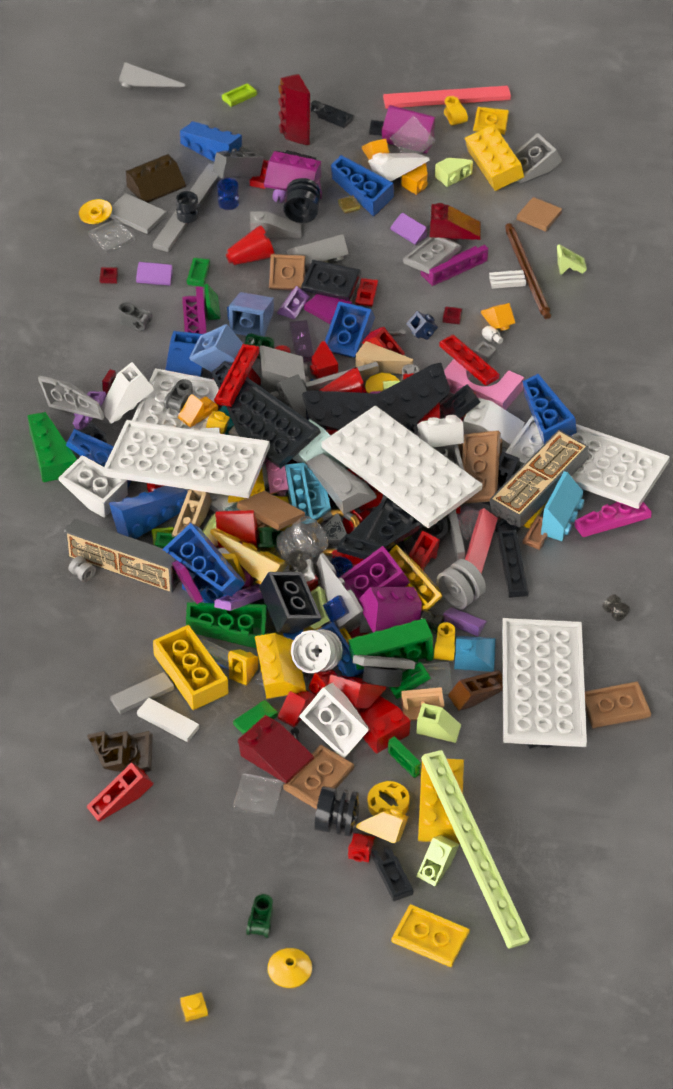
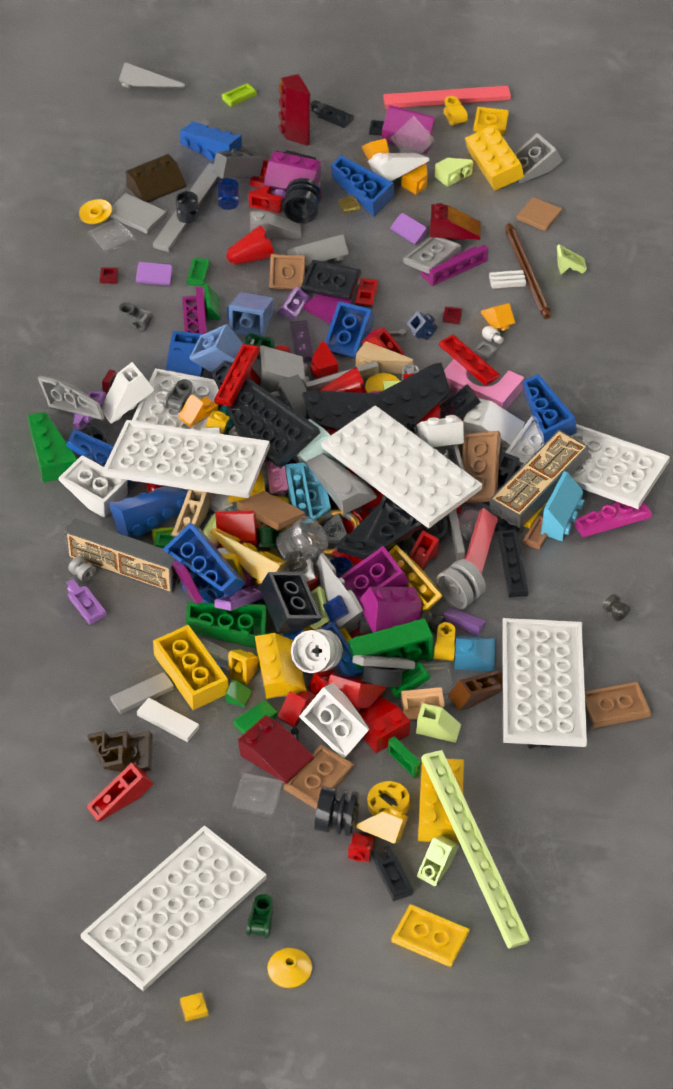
(85, 602): none -> medium lavender hinge
(173, 907): none -> white plate
(237, 693): none -> green slope
(264, 200): none -> red slope

